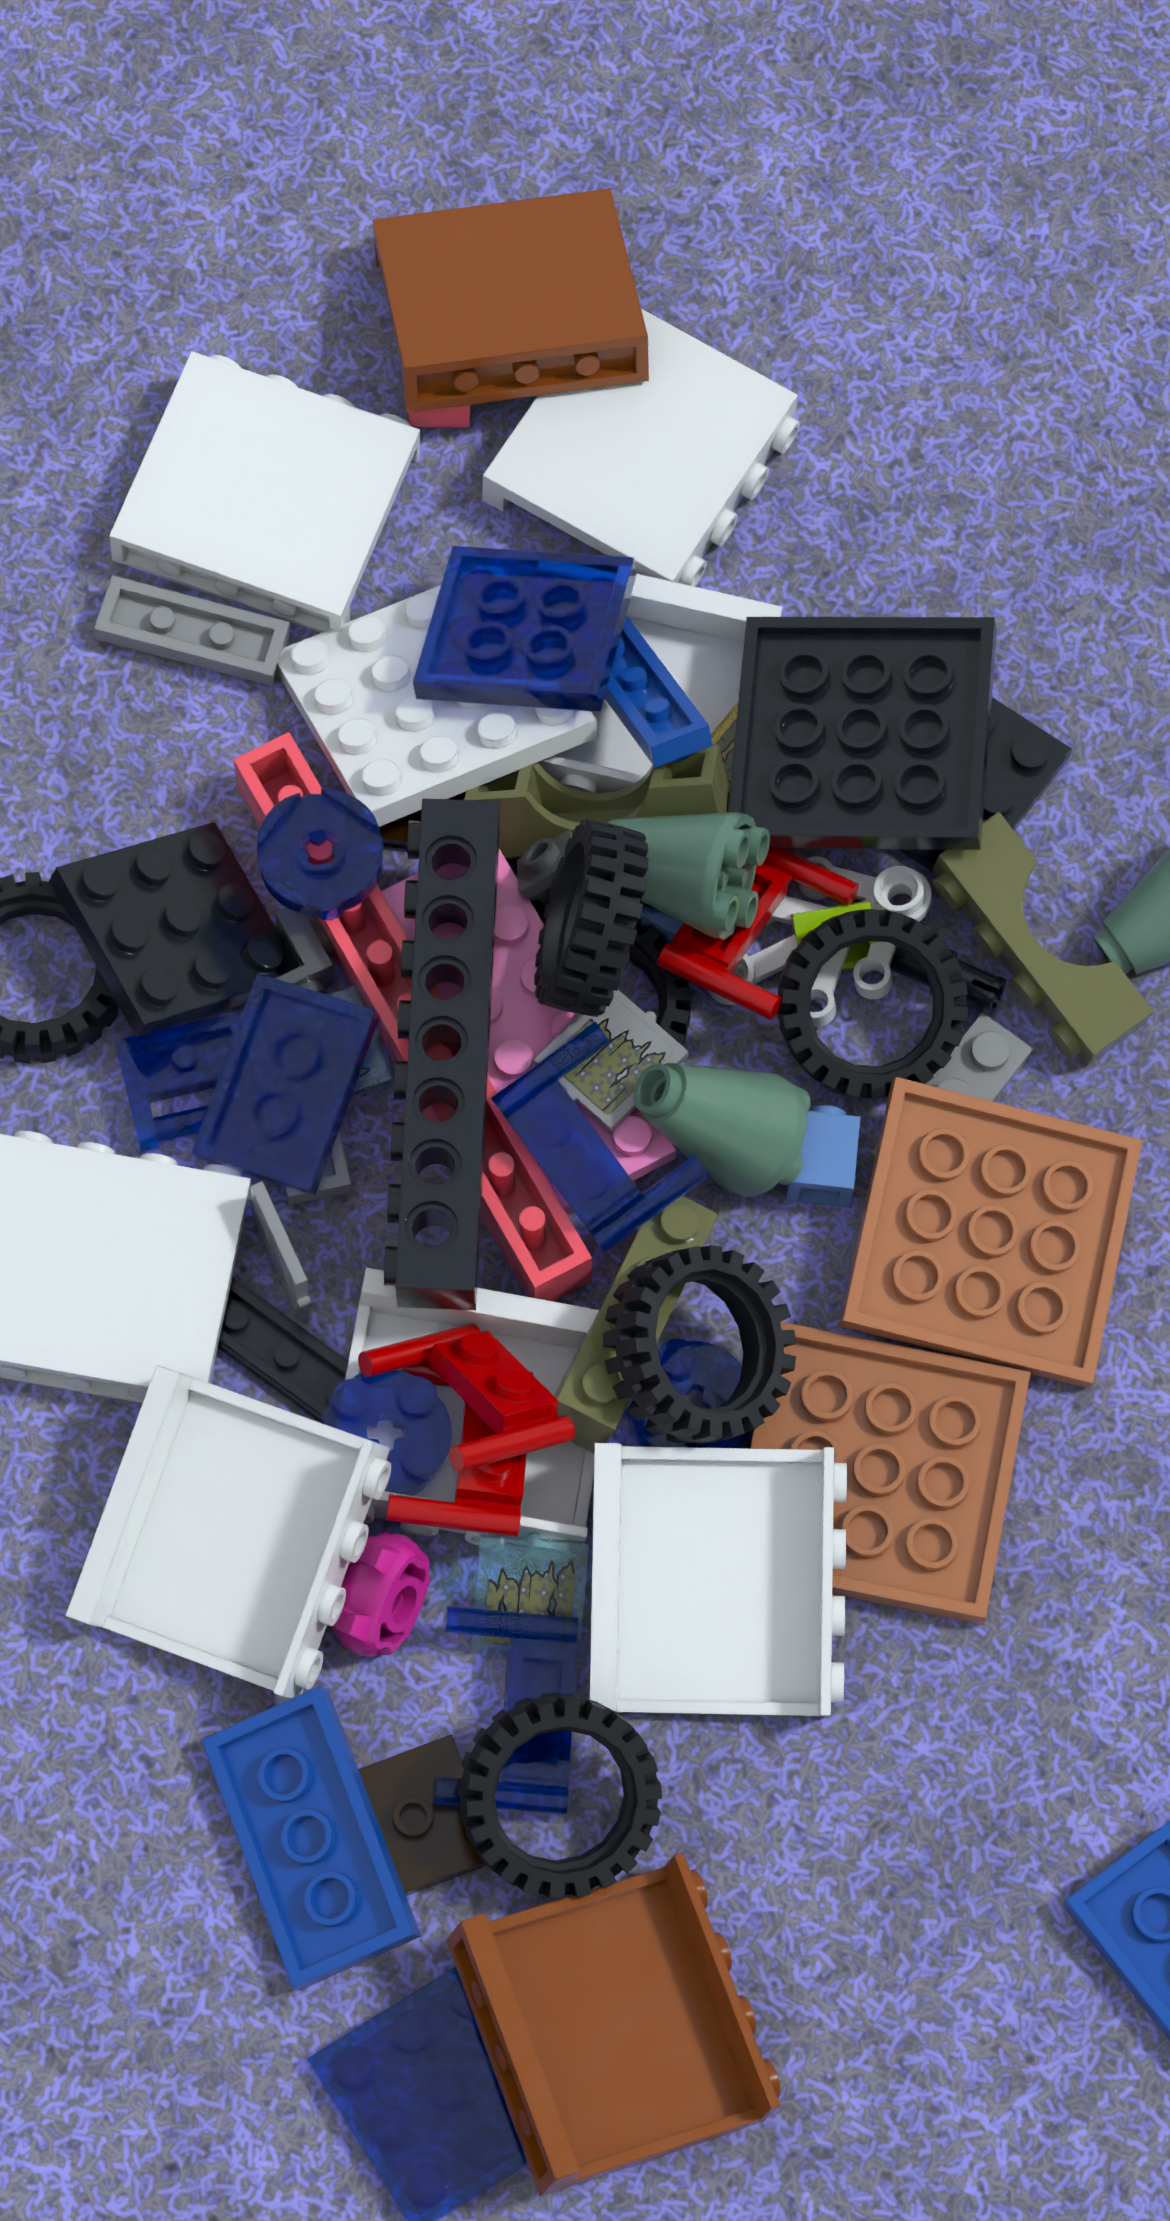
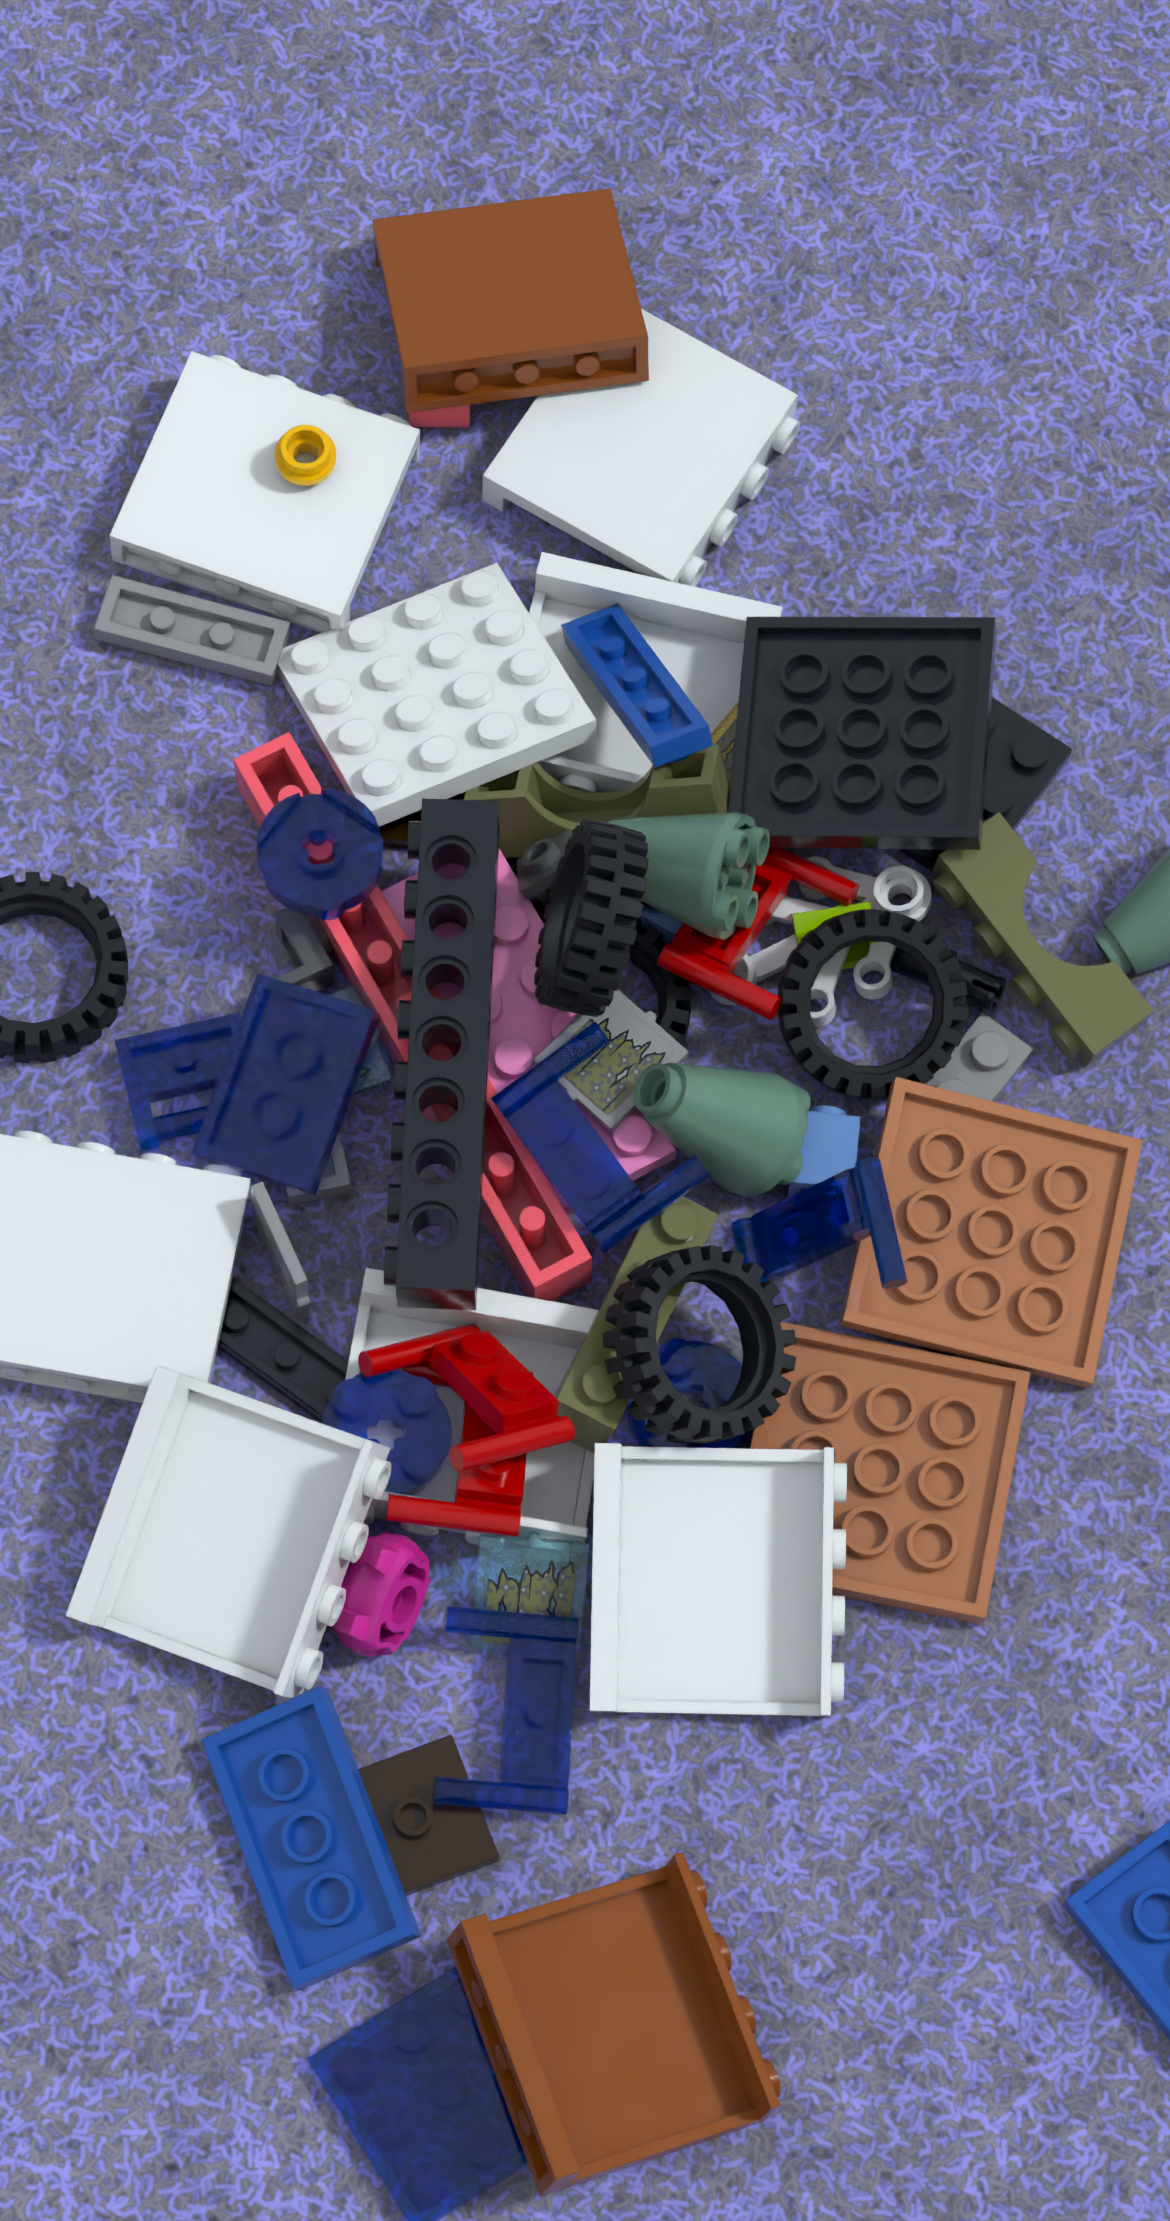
(172, 927): black plate -> none
(305, 440): none -> yellow plate
(525, 628): clear blue plate -> none
(621, 1844): black tyre -> none
(824, 1222): none -> clear blue plate

